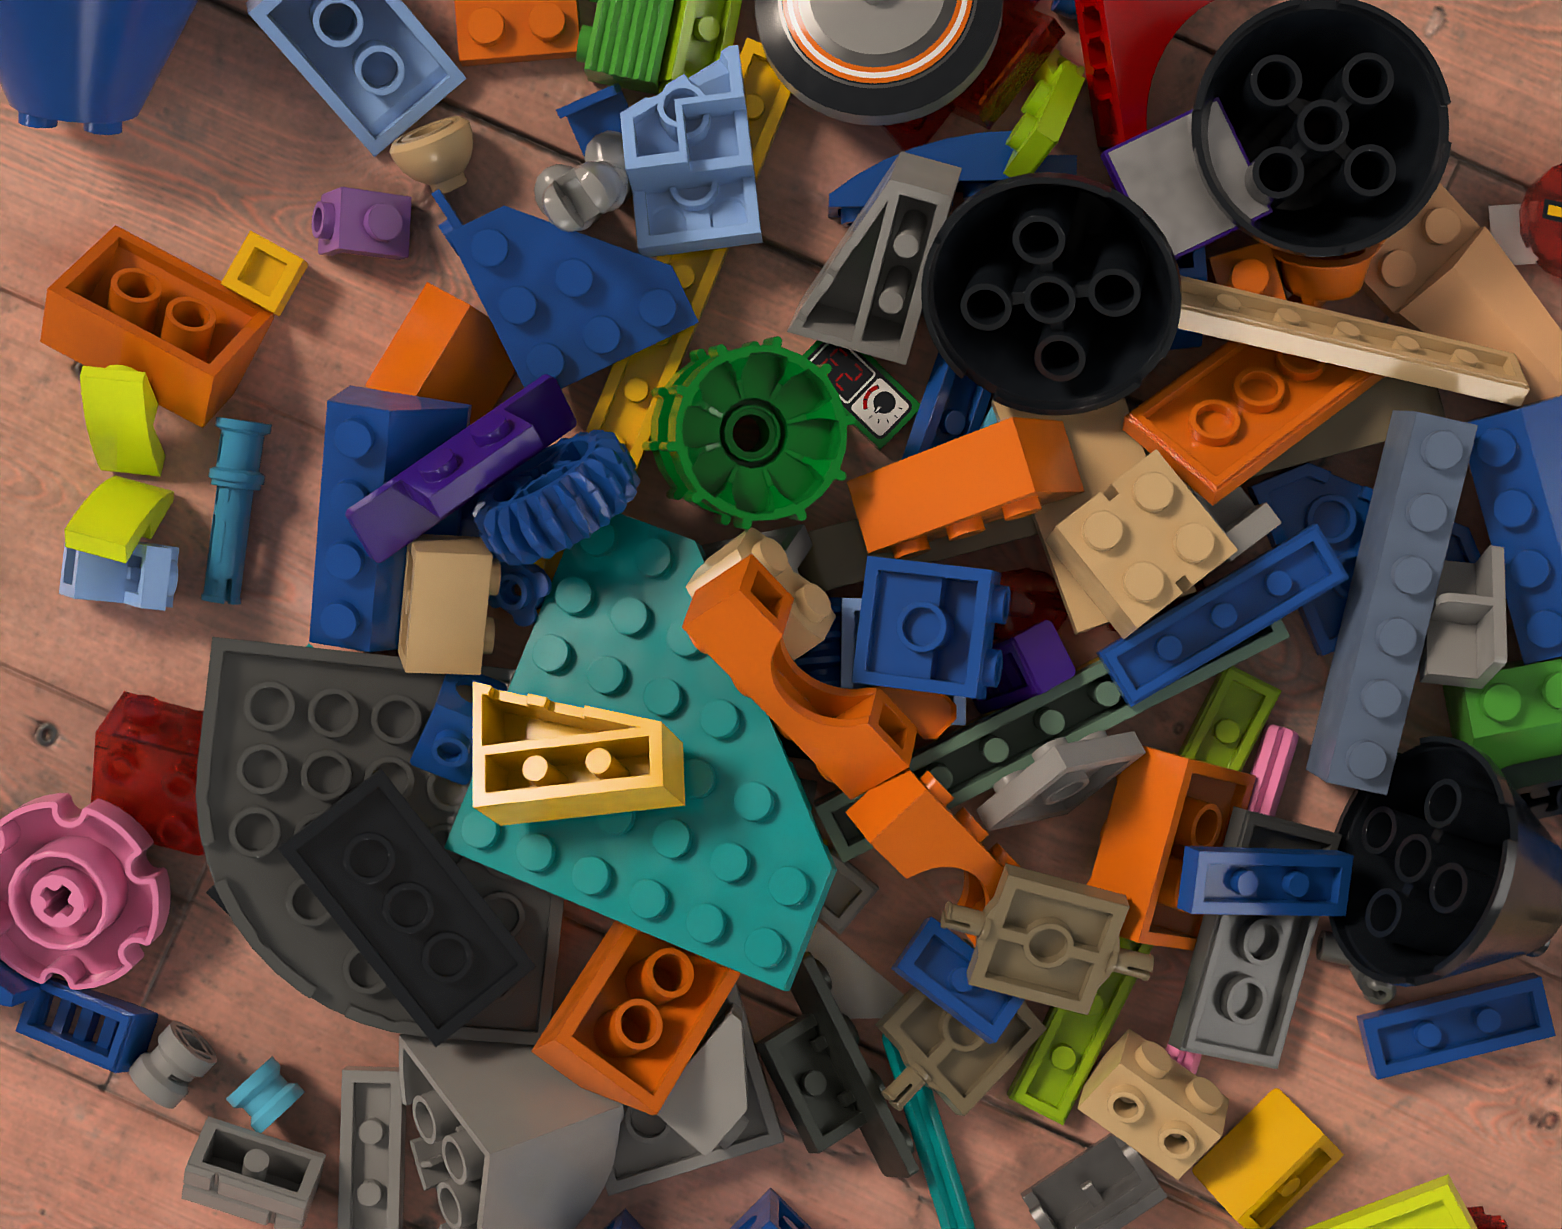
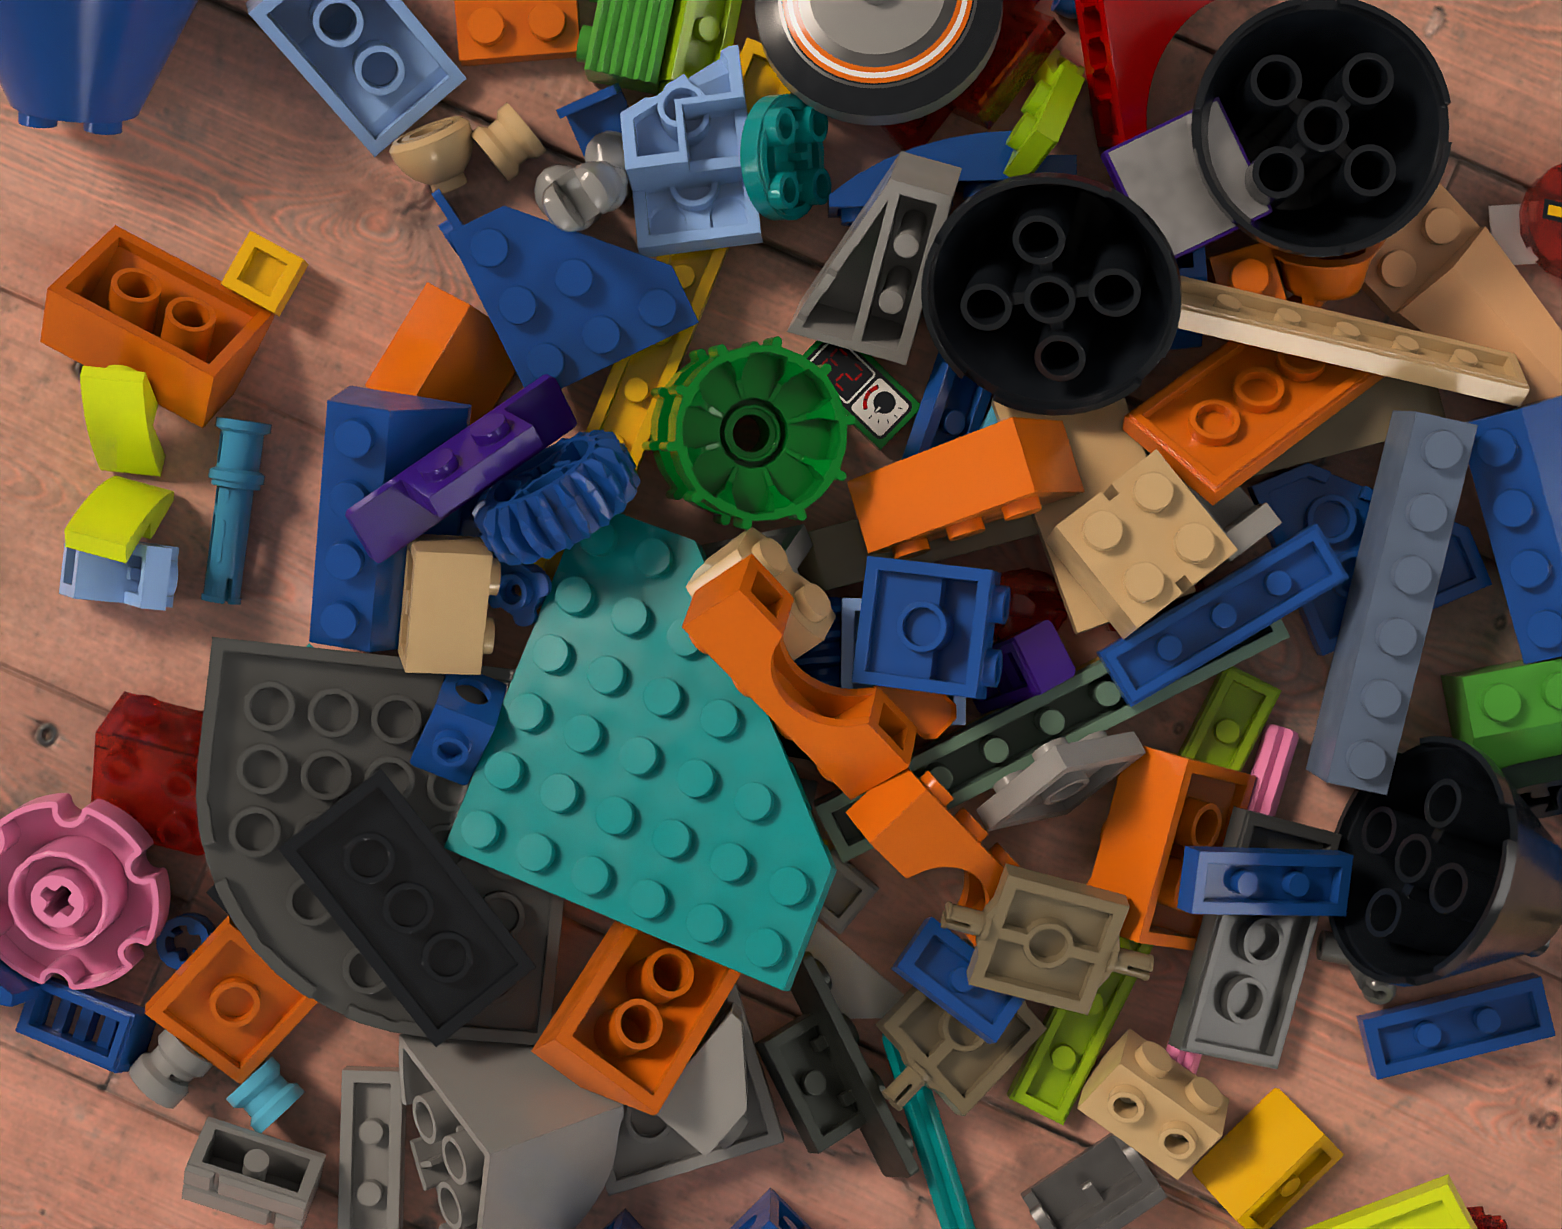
(196, 925): none -> blue bush
(228, 1004): none -> orange plate
(362, 223): medium lavender bracket -> none
(508, 142): none -> tan wheel
(568, 761): yellow wedge -> none
(784, 157): none -> teal tile
(1467, 623): light grey panel -> none

